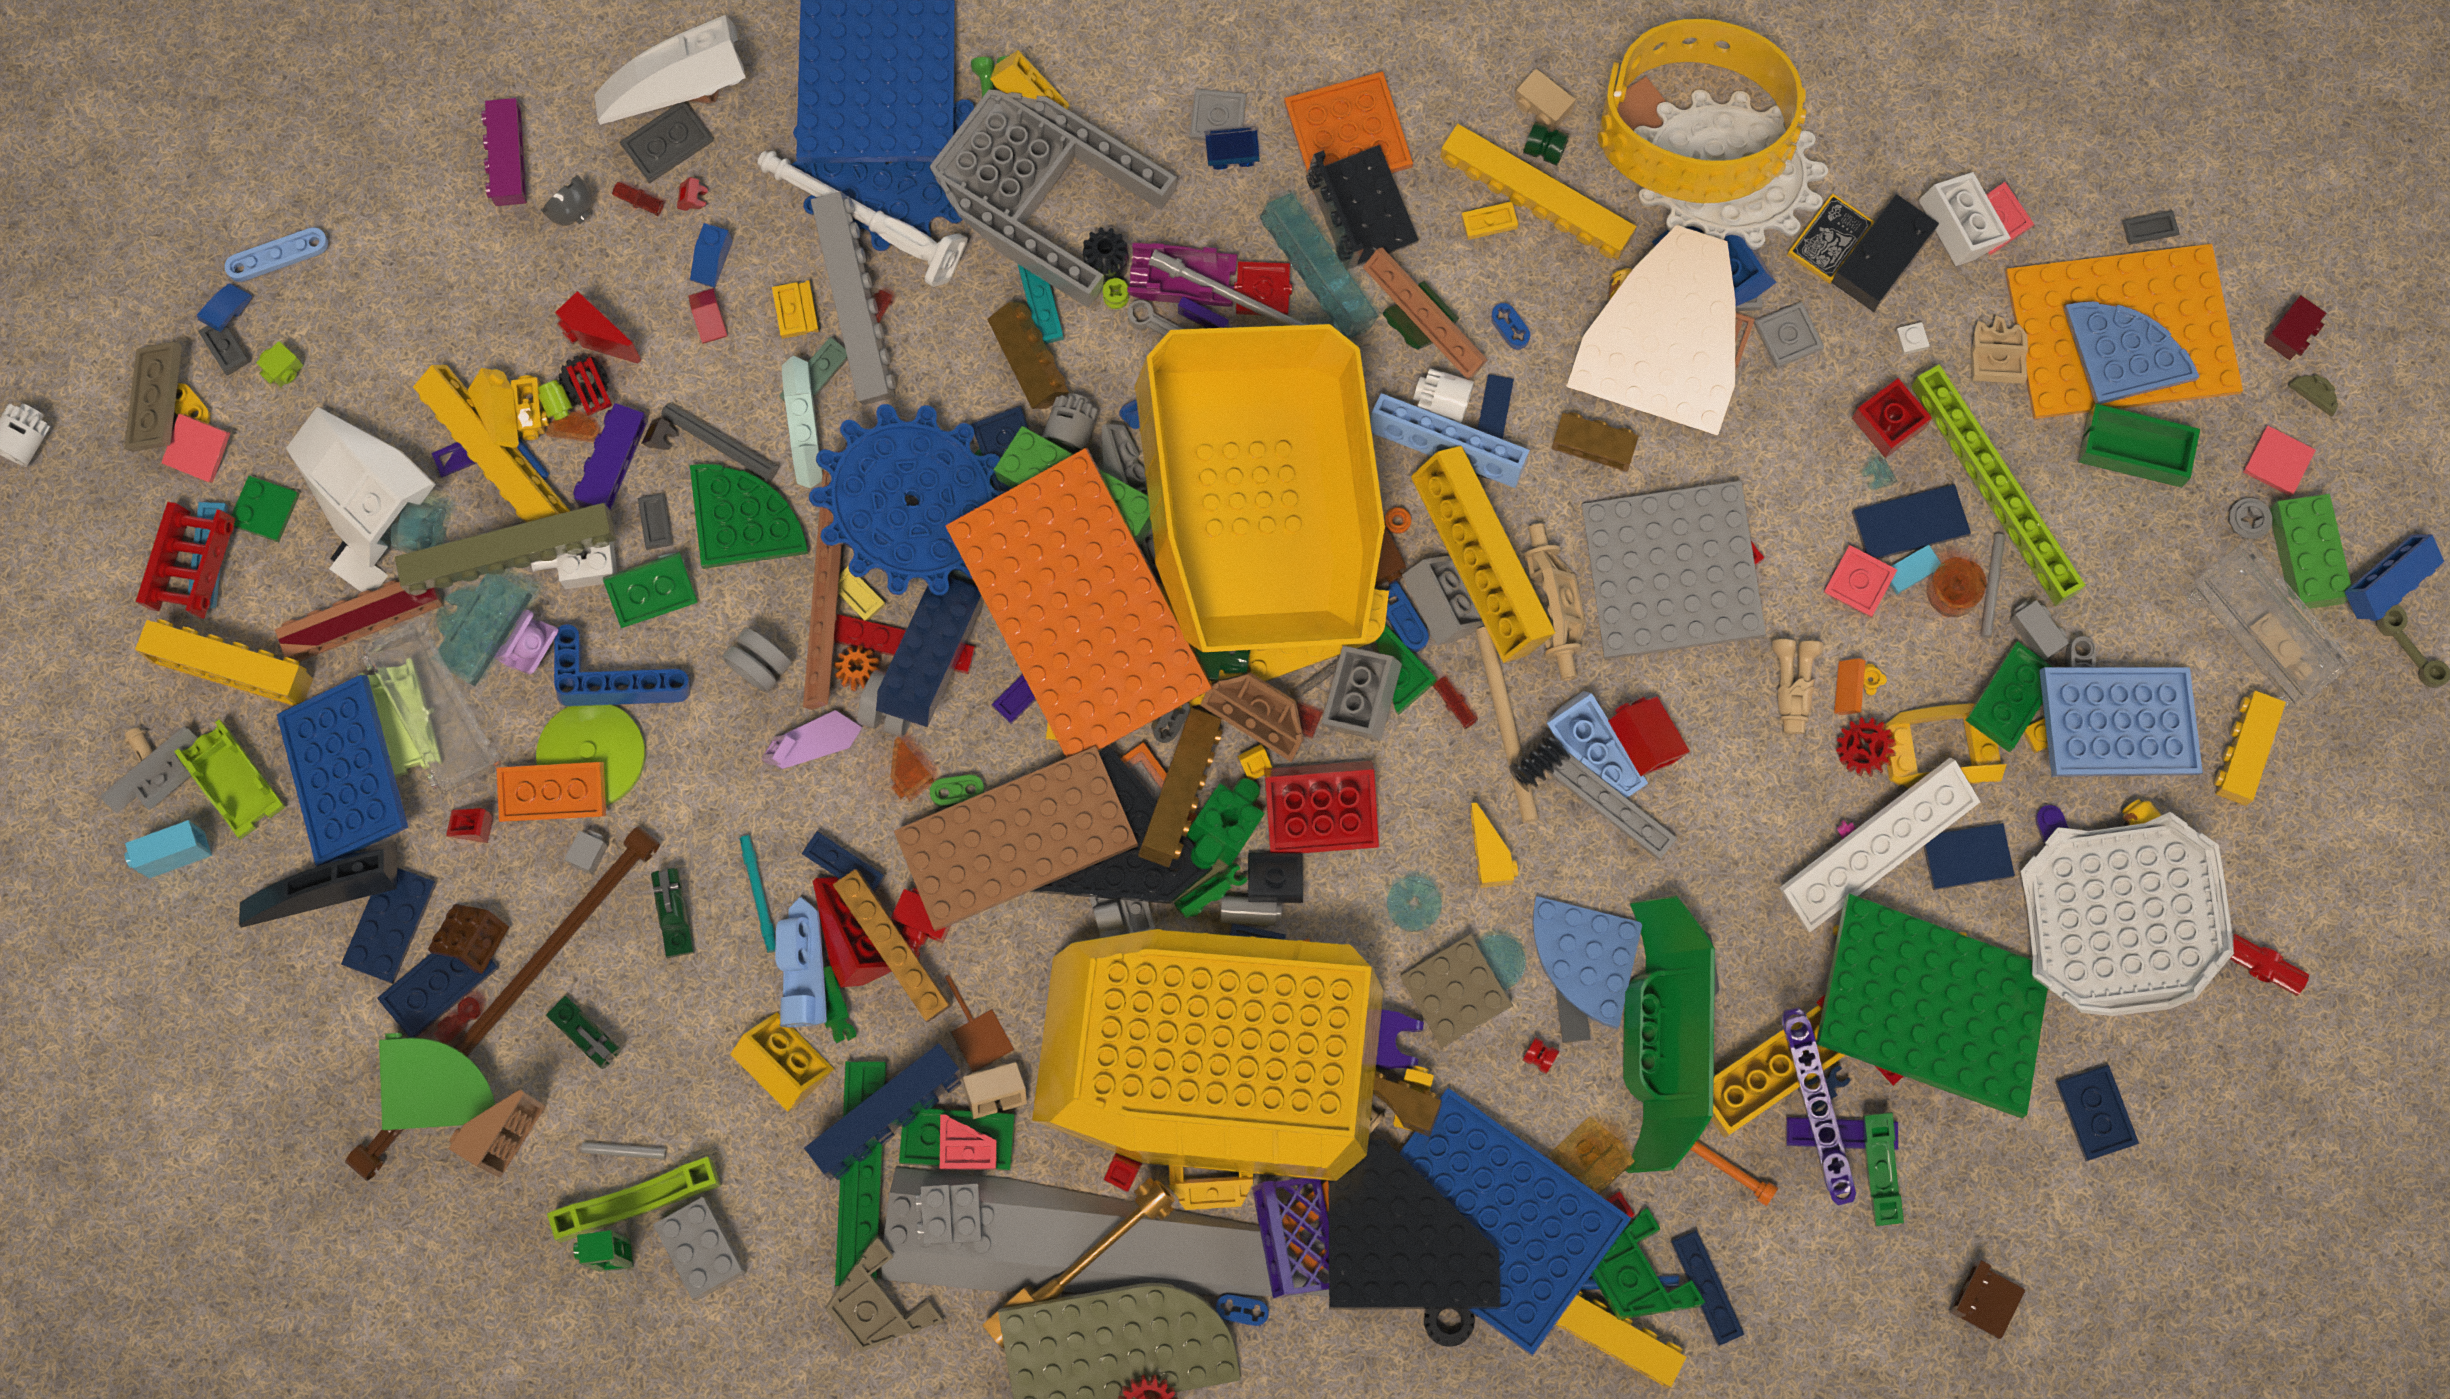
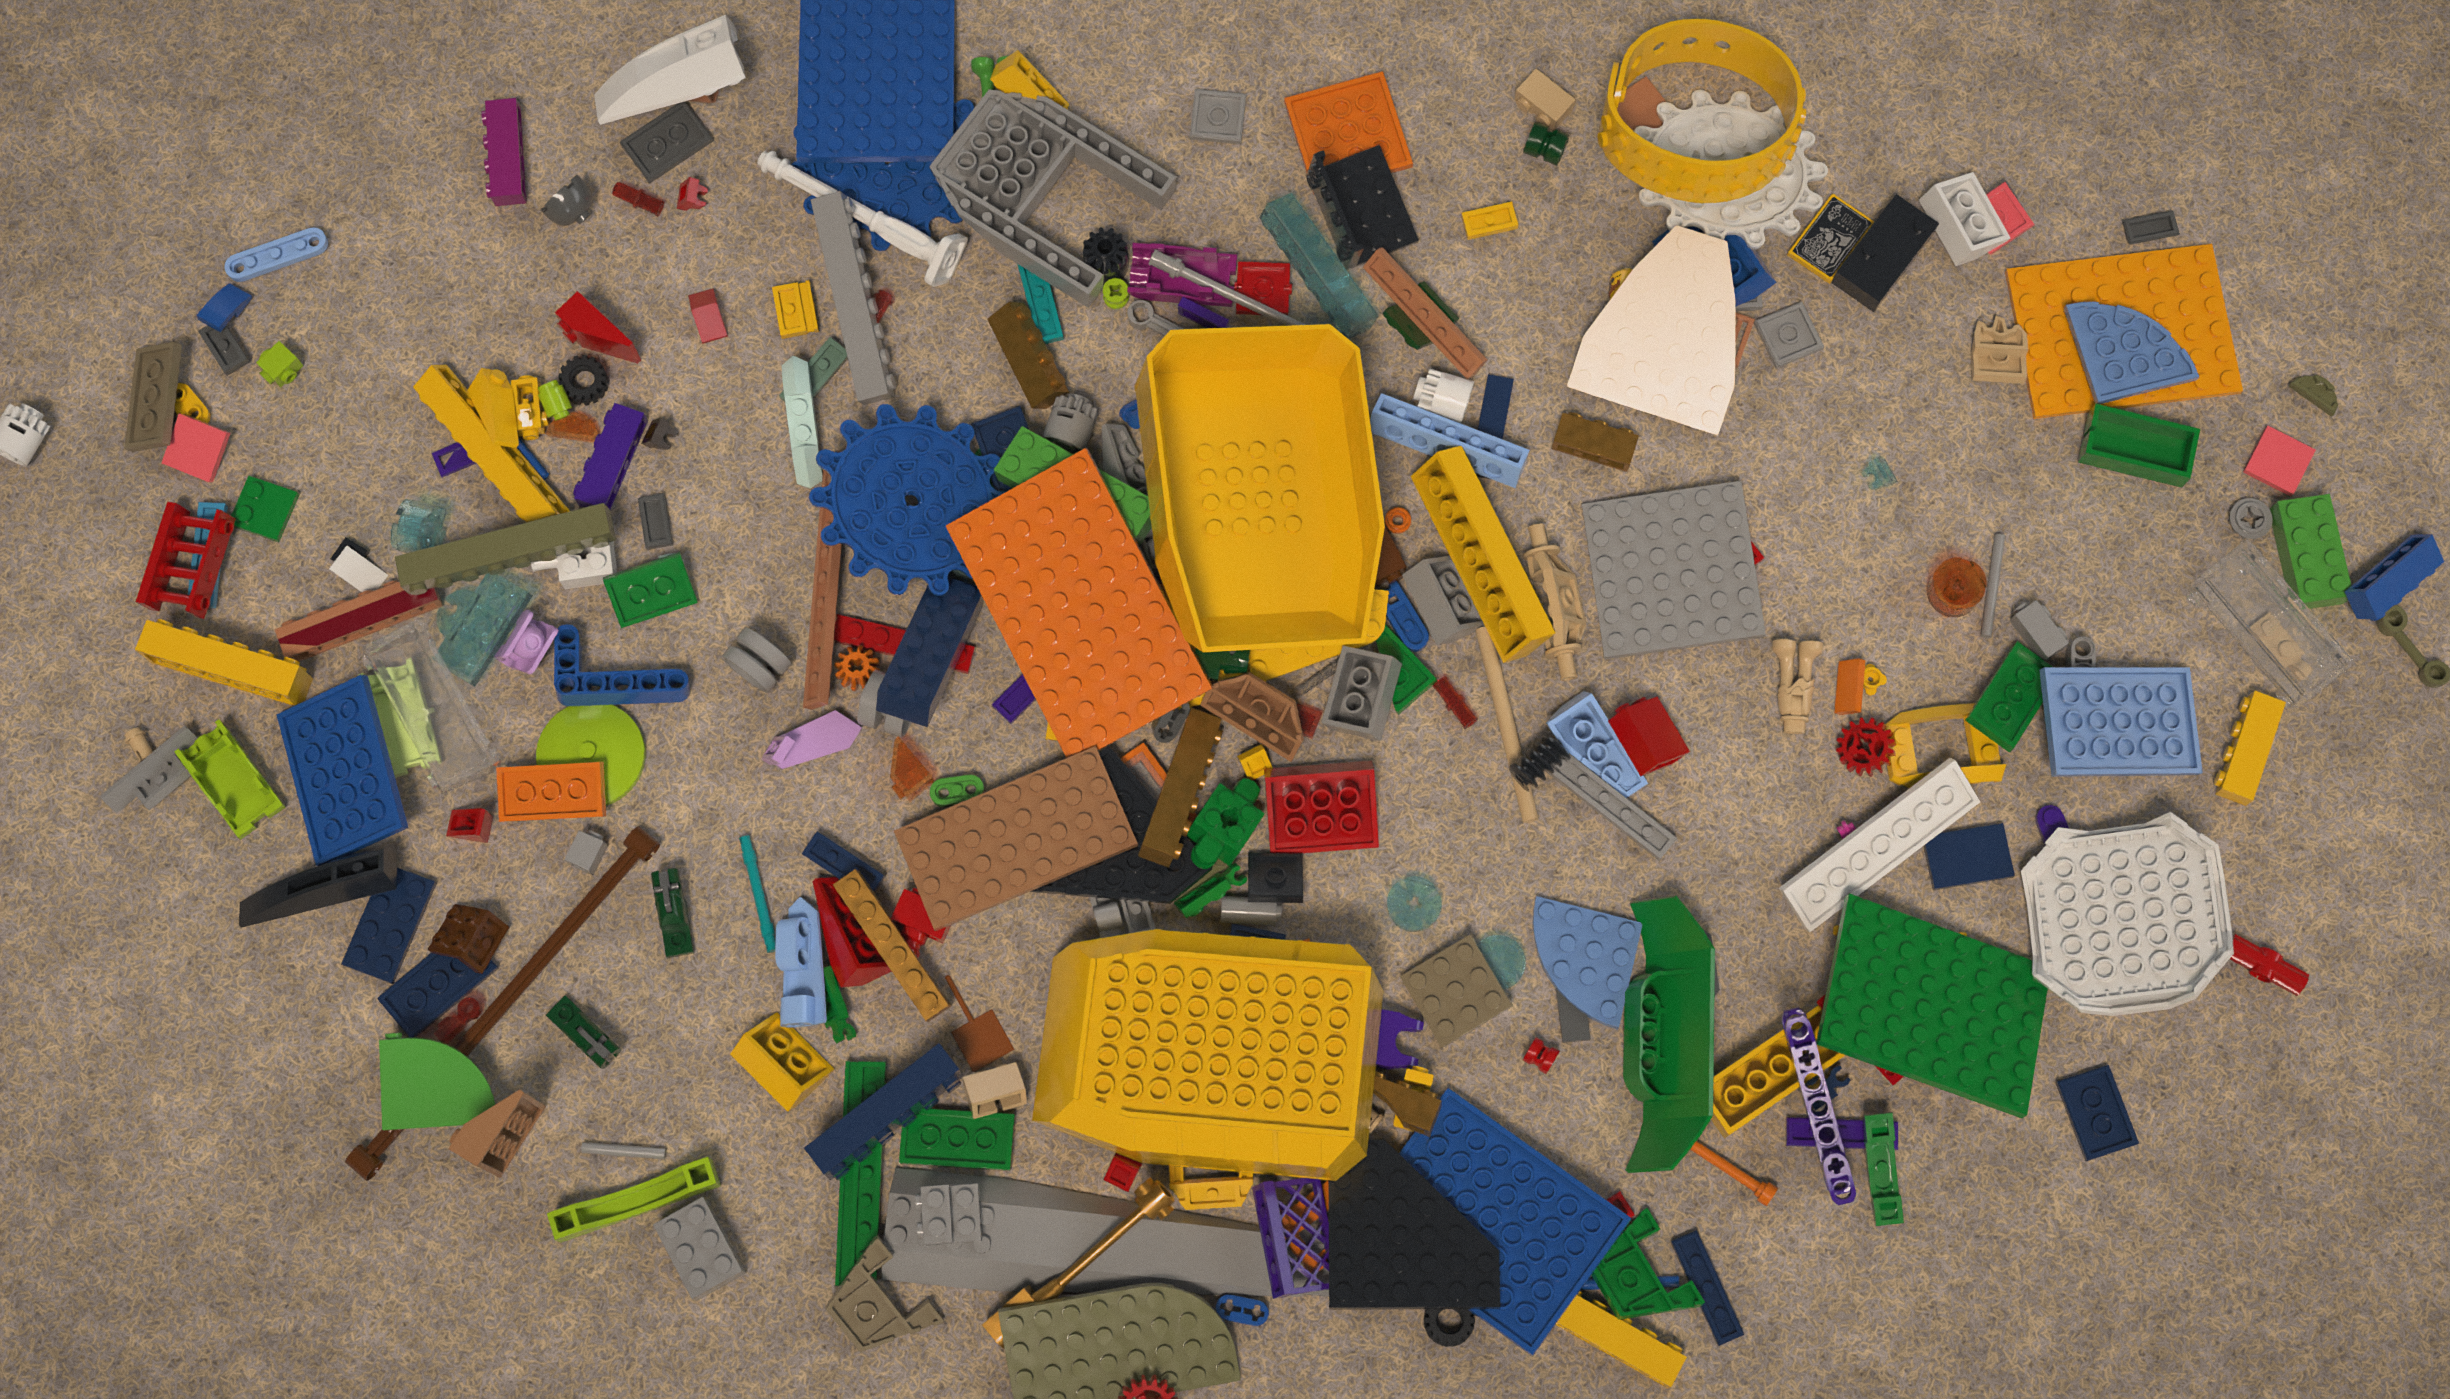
(167, 849): medium azure brick -> none
(356, 480): white wedge -> none
(580, 367): red tile -> none
(603, 1251): green brick -> none
(710, 254): blue slope -> none
(720, 442): dark grey axle -> none
(741, 518): green plate -> none
(859, 595): light yellow tile -> none
(964, 1147): coral wing -> none
(1232, 147): clear blue piece -> none
(1492, 855): yellow slope -> none
(1506, 330): blue beam -> none
(1537, 192): yellow brick -> none
(1593, 1155): clear yellow slope -> none
(1860, 581): coral tile -> none
(1891, 418): red brick -> none
(1911, 522): dark blue tile -> none
(1912, 338): white plate -> none
(1914, 569): medium azure tile -> none
(1987, 1300): reddish brown bracket -> none
(1997, 485): lime brick -> none
(2037, 736): yellow plate -> none
(2139, 813): yellow head -> none
(2295, 328): dark red piece -> none

